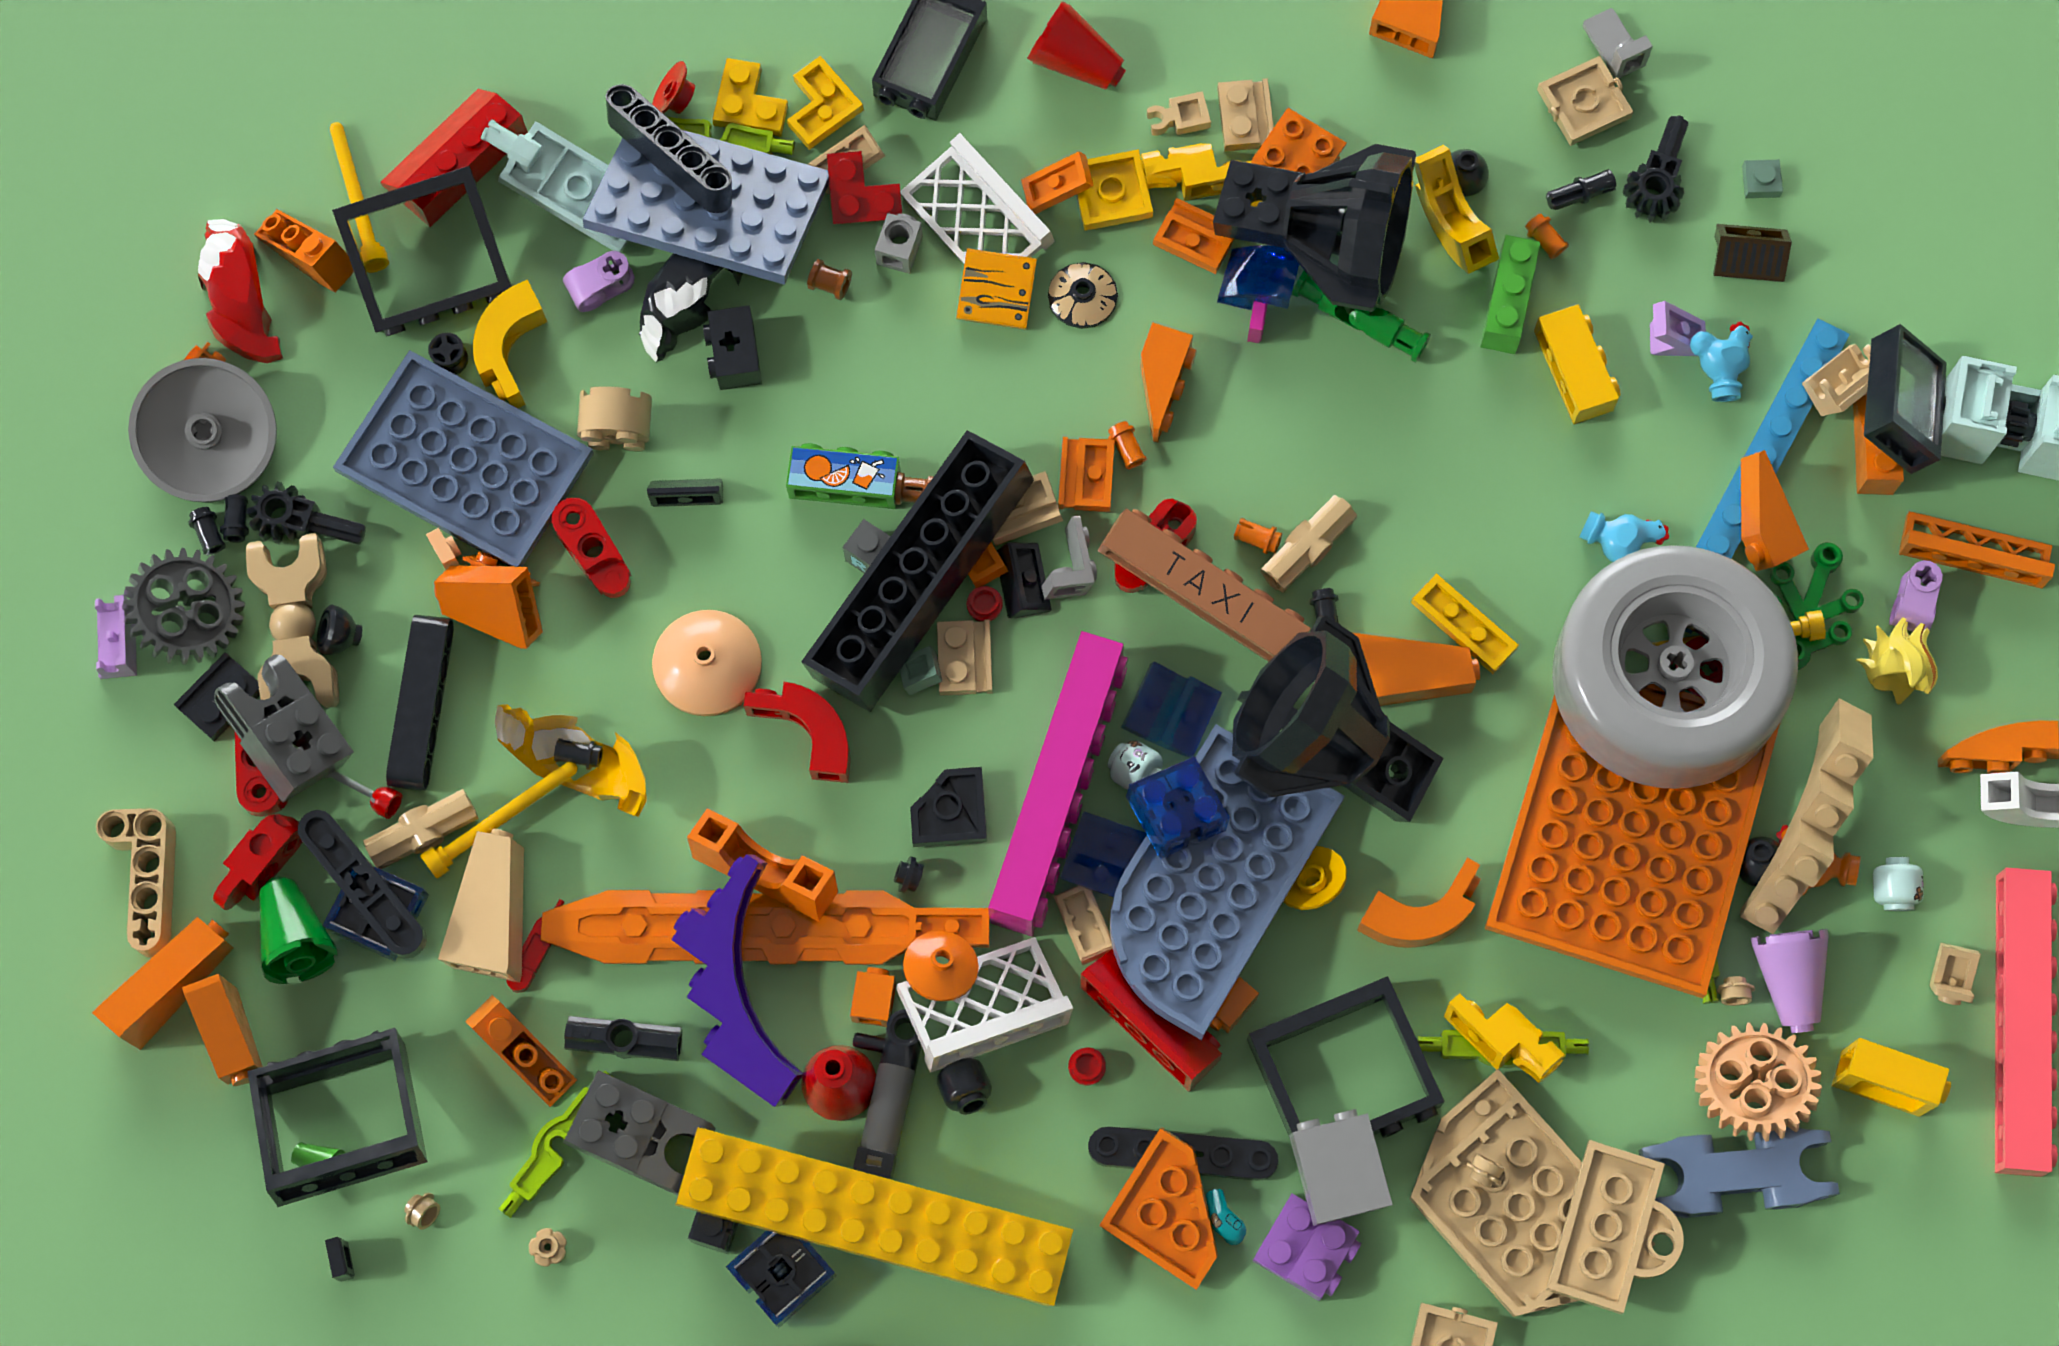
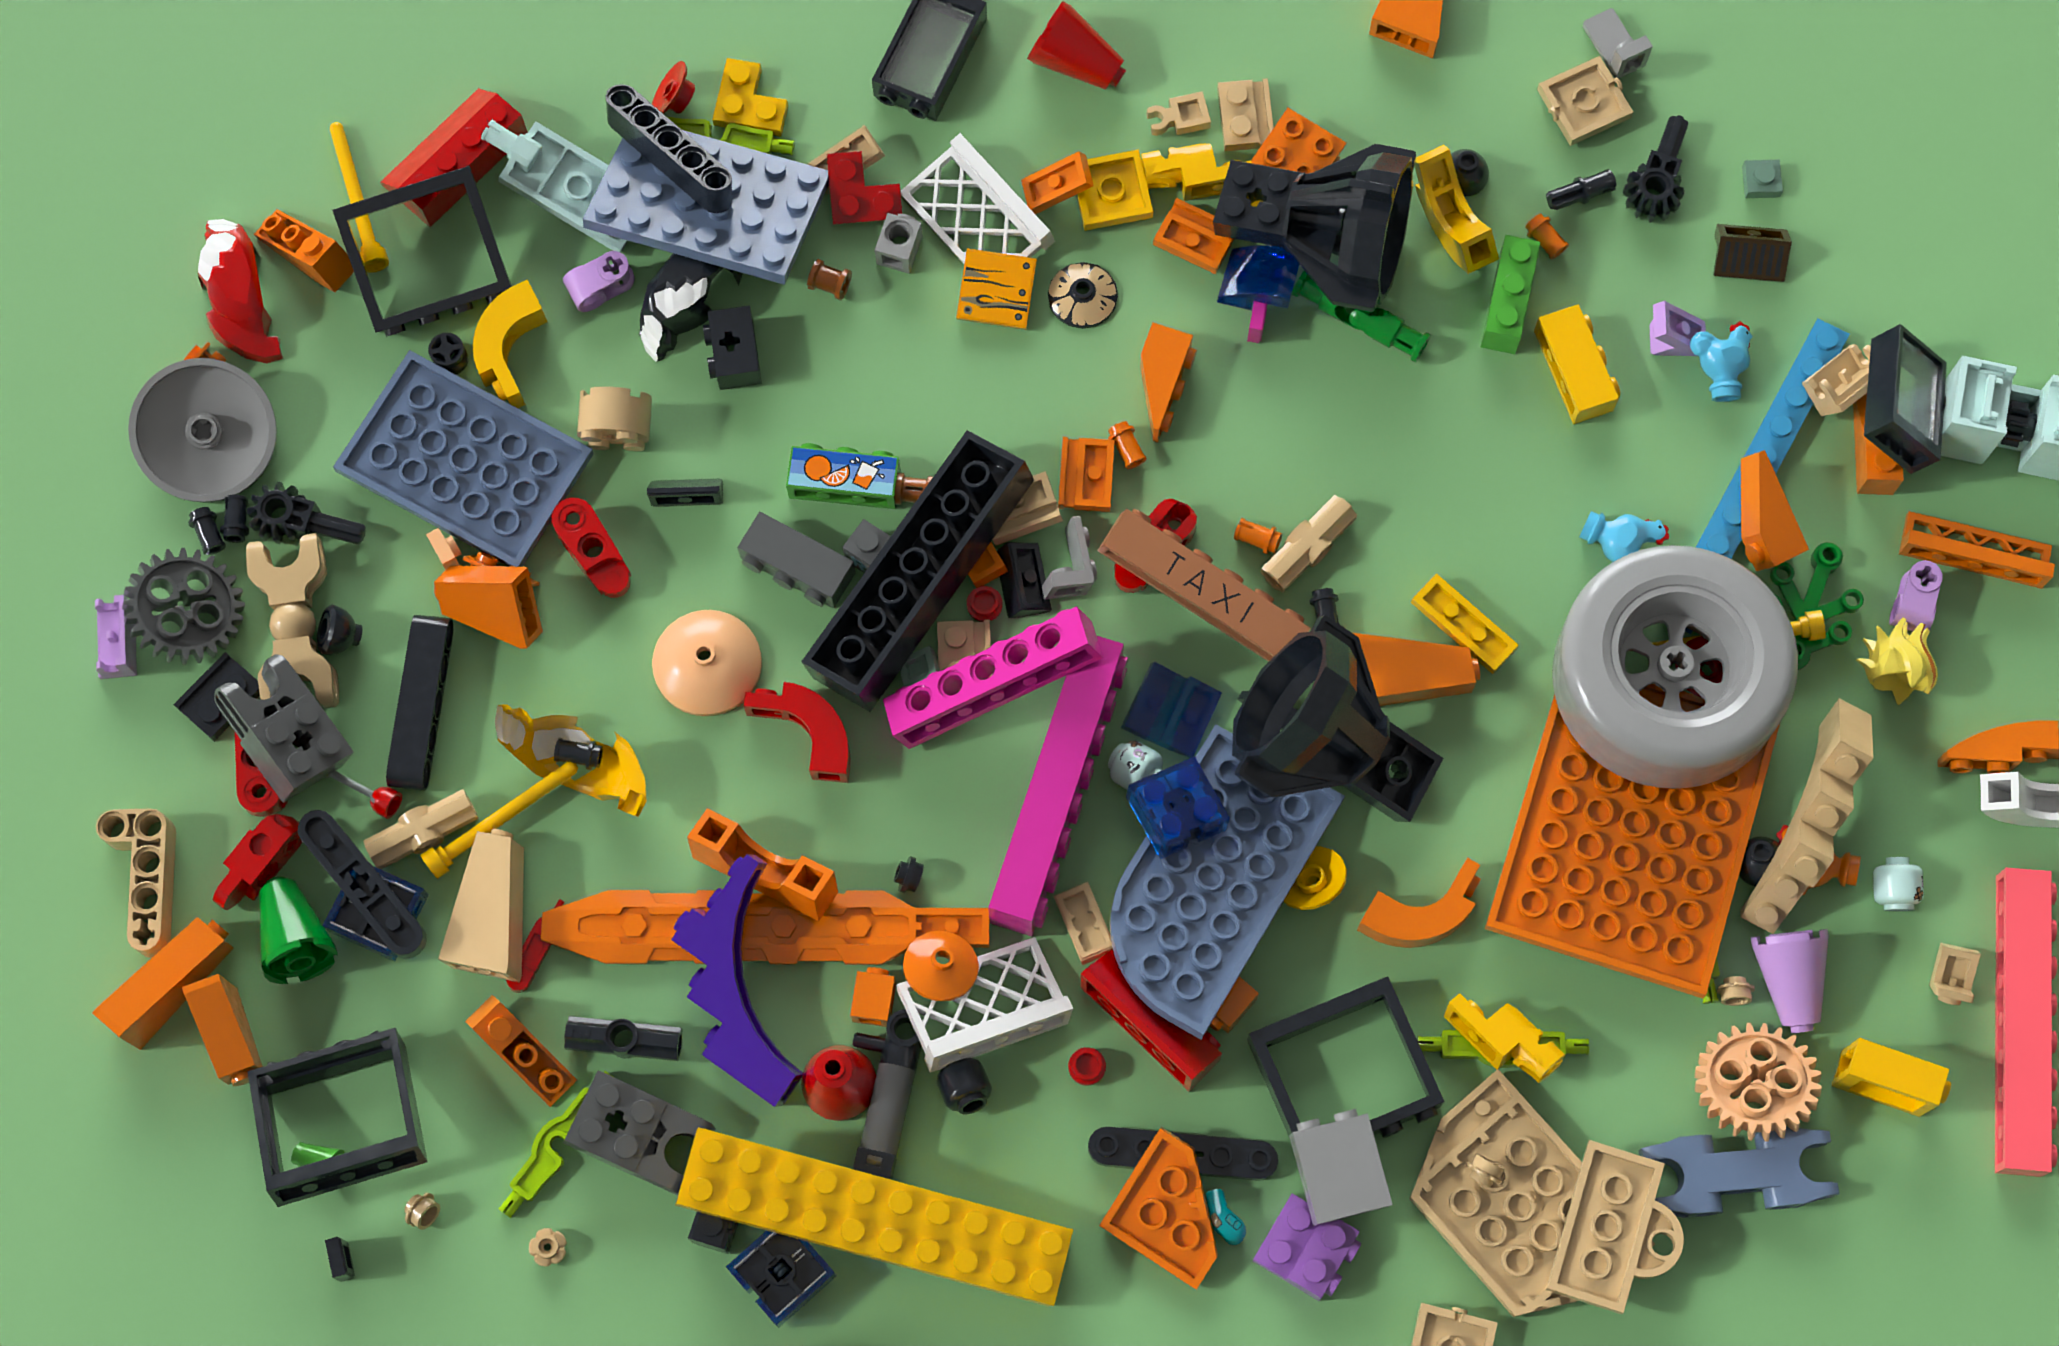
(796, 561): none -> dark grey brick
(830, 103): yellow plate -> none
(951, 810): black plate -> none
(1011, 679): none -> dark pink brick
(1100, 853): clear blue slope -> none

